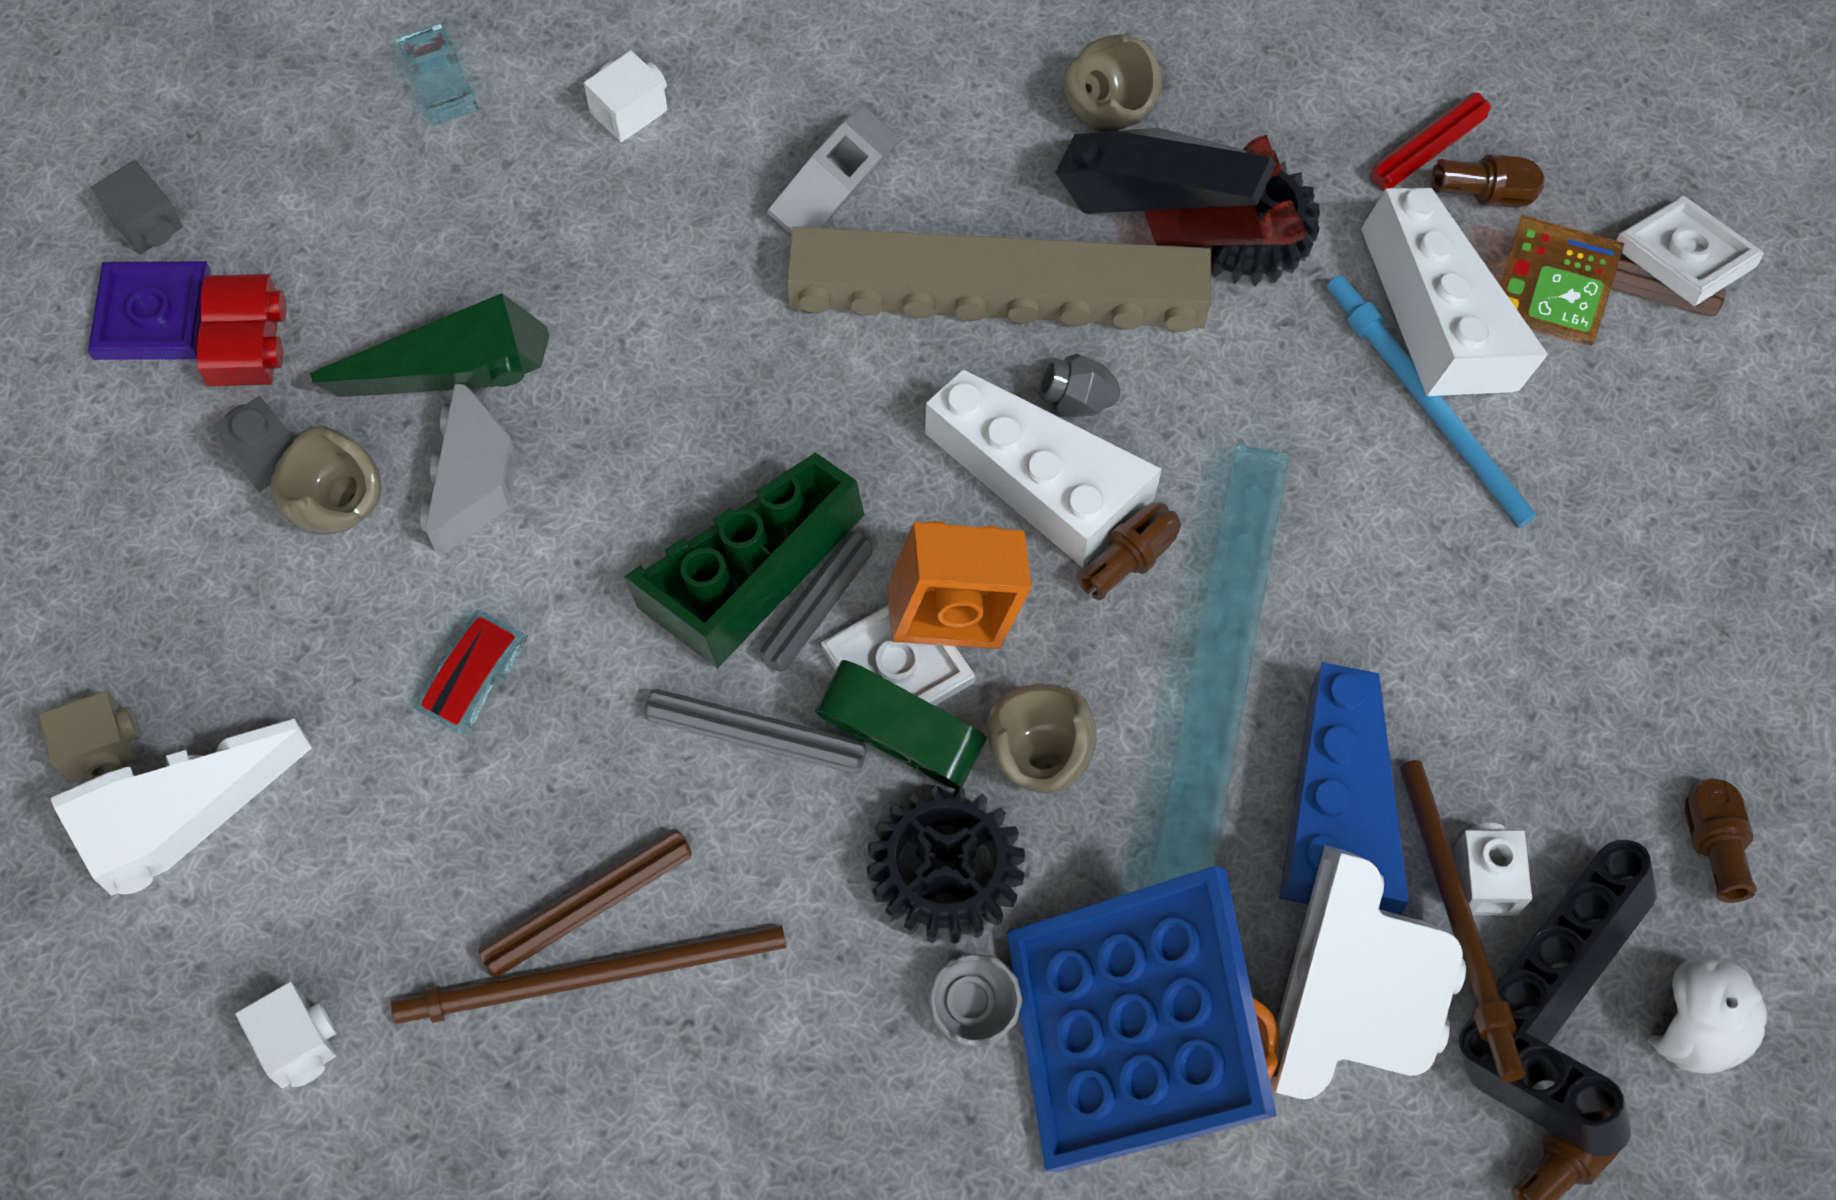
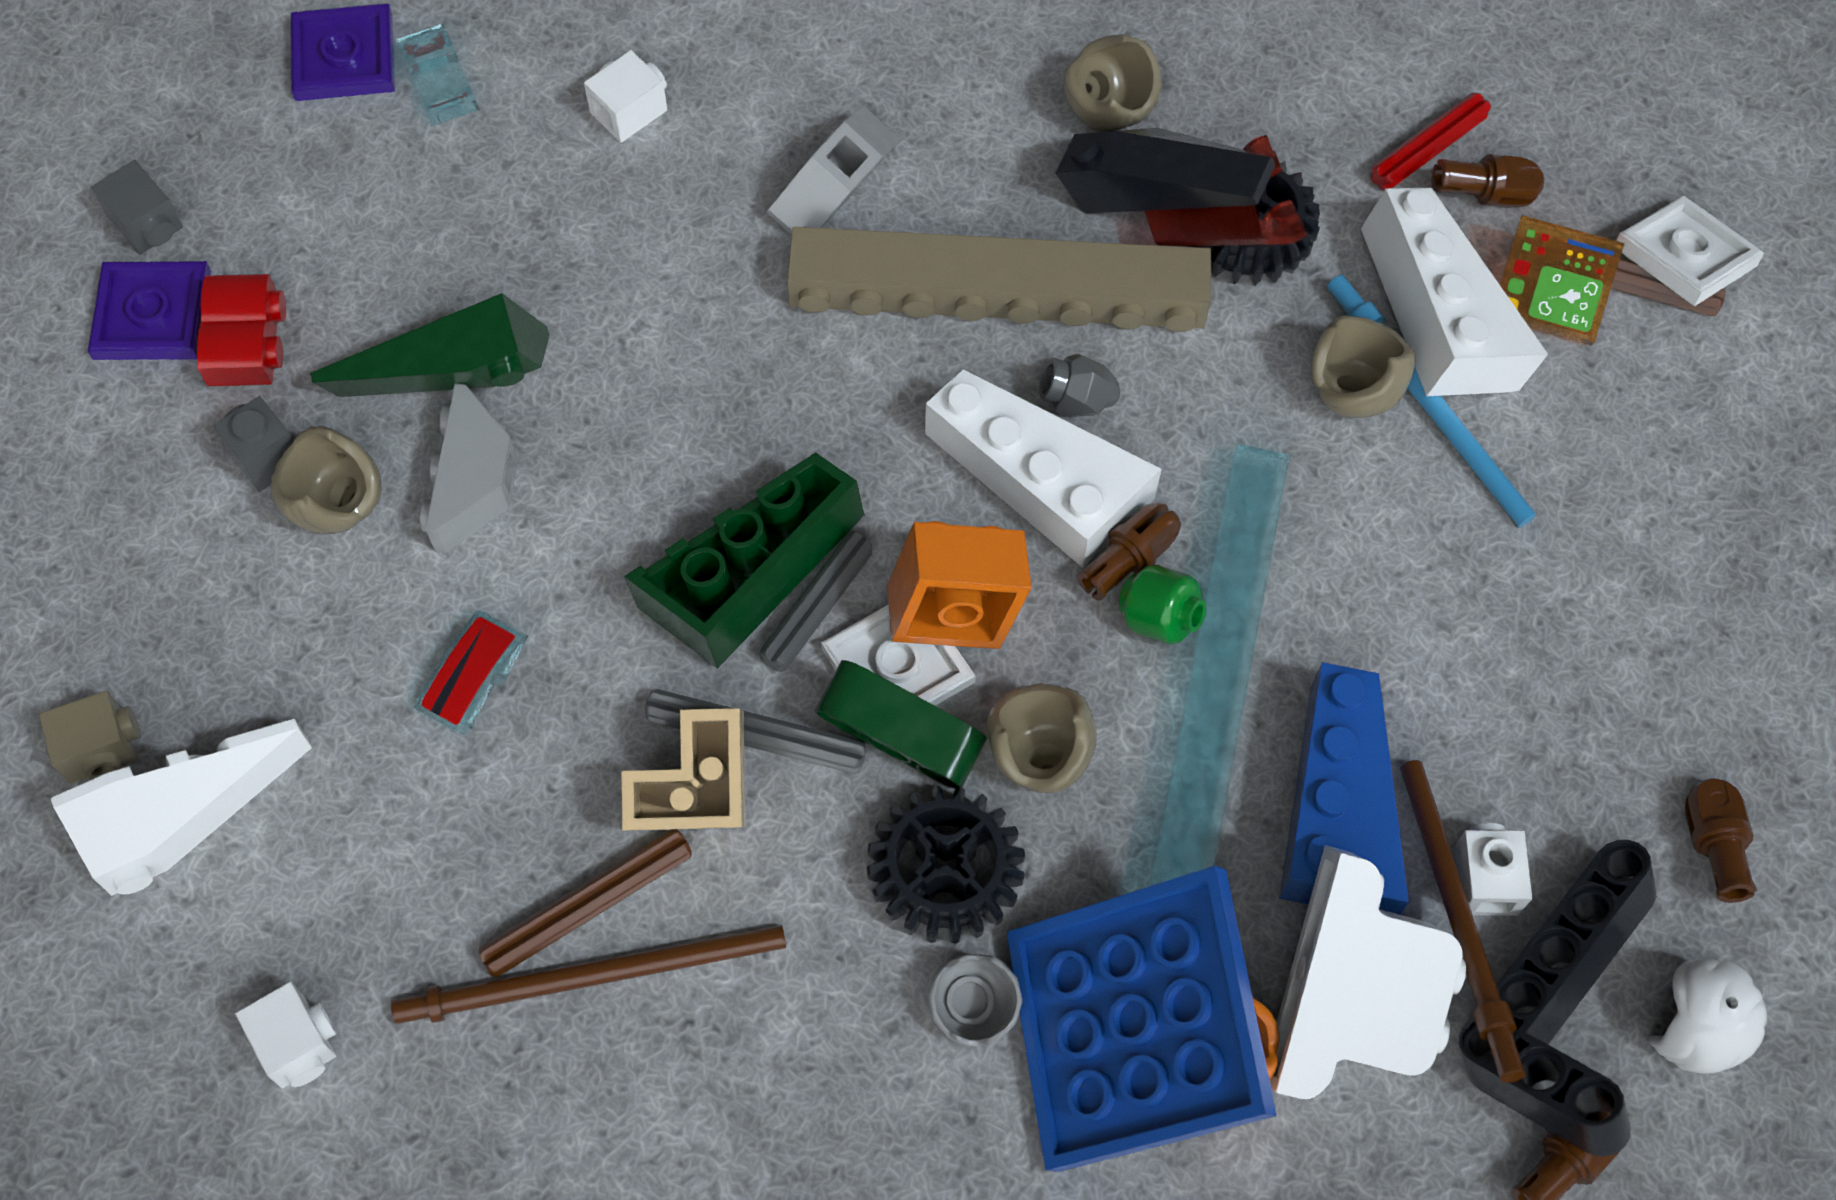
(342, 52): none -> dark purple tile
(705, 789): none -> tan brick
(1162, 604): none -> green head
(1364, 359): none -> dark tan piece

